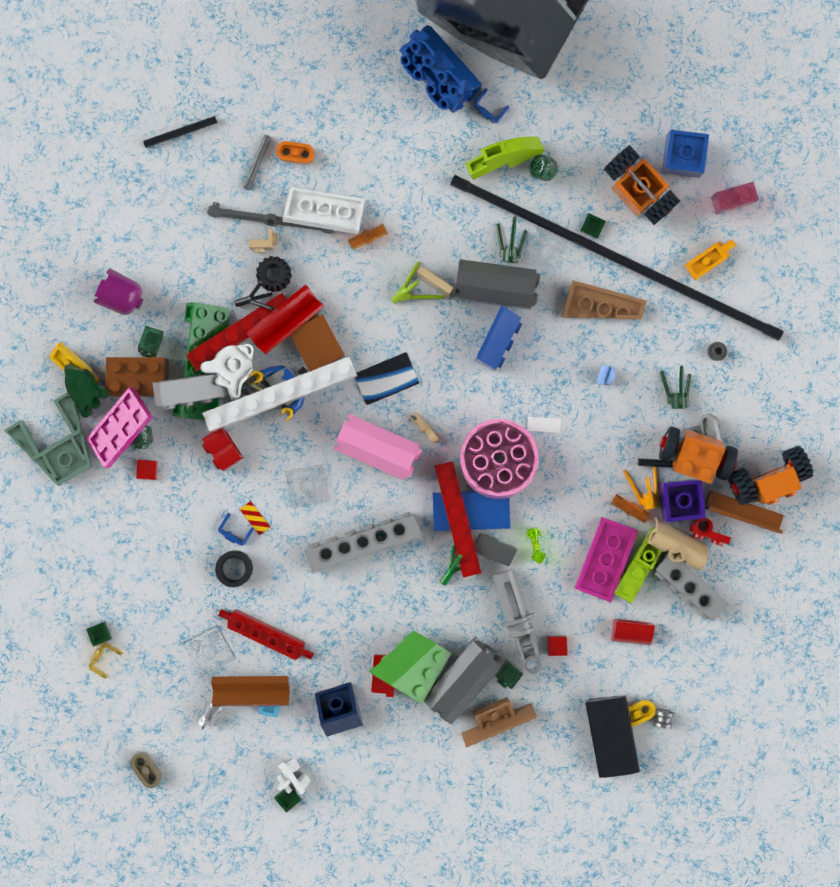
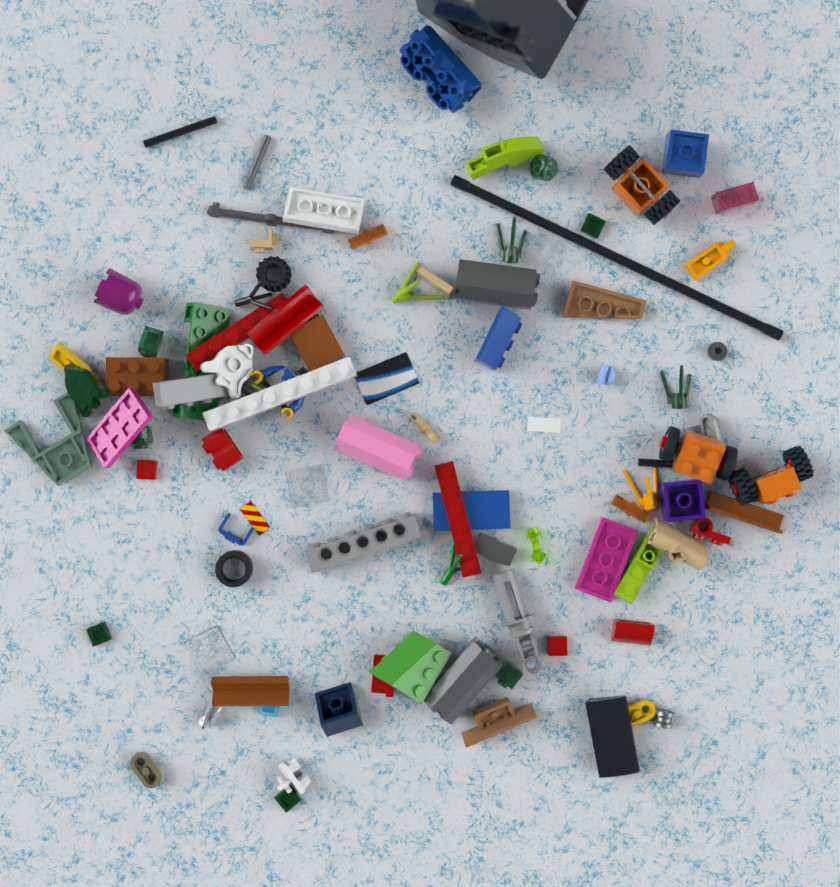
(96, 656): clear yellow piece -> none
(265, 634): red plate -> none
(296, 151): orange plate -> none
(484, 112): blue piece -> none
(494, 478): bright pink brick -> none
(714, 604): light grey brick -> none

